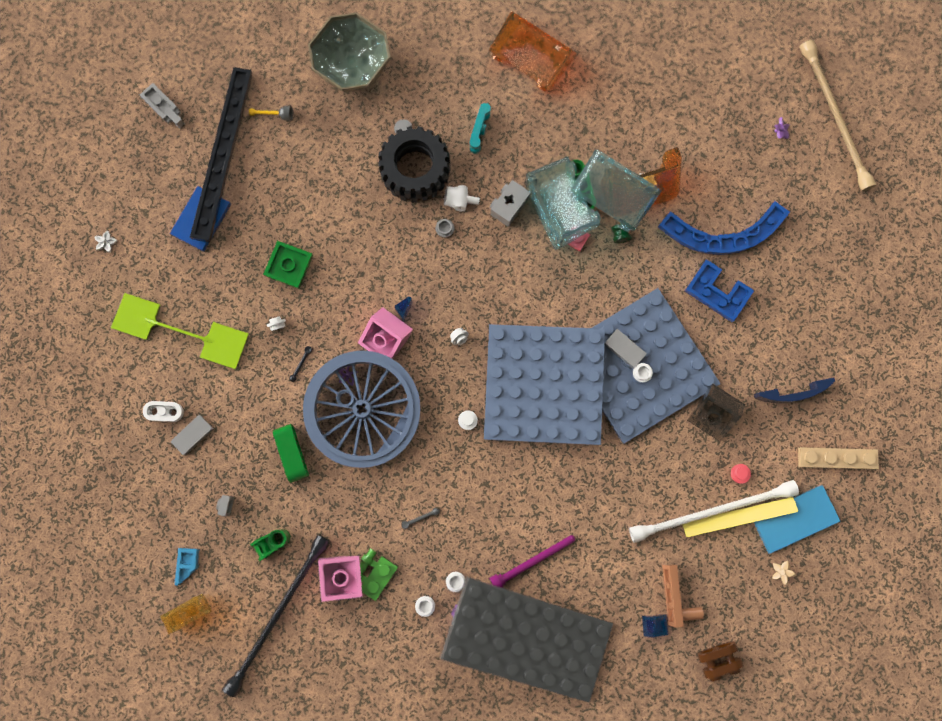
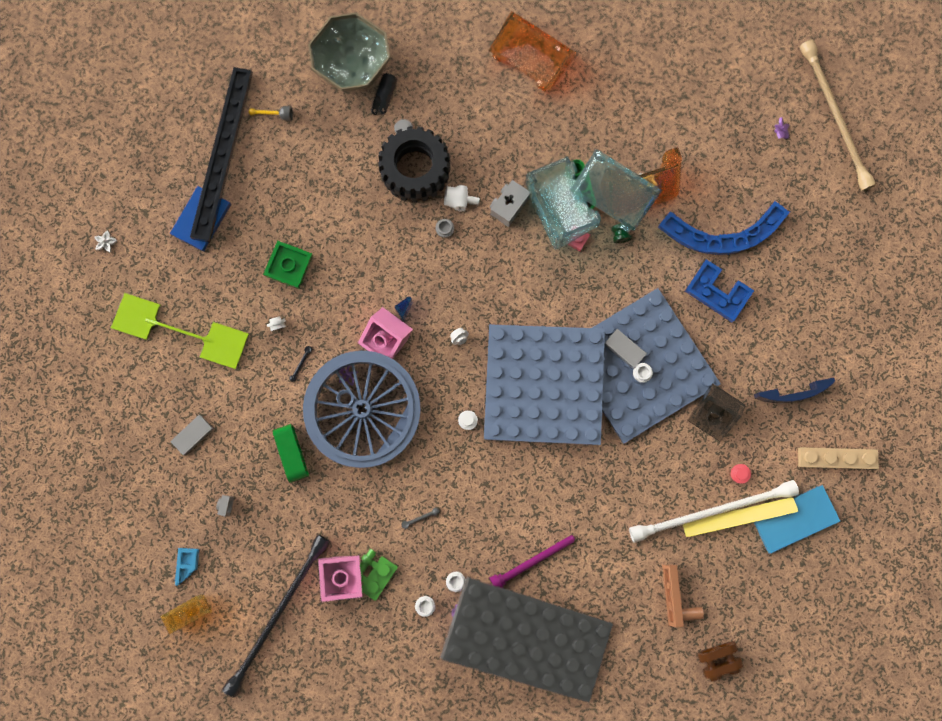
(162, 105): light grey hinge -> none
(164, 411): white plate -> none
(267, 544): green piece -> none
(384, 93): none -> black piece
(479, 127): teal plate -> none
(655, 625): clear blue slope -> none
(783, 572): tan plant -> none

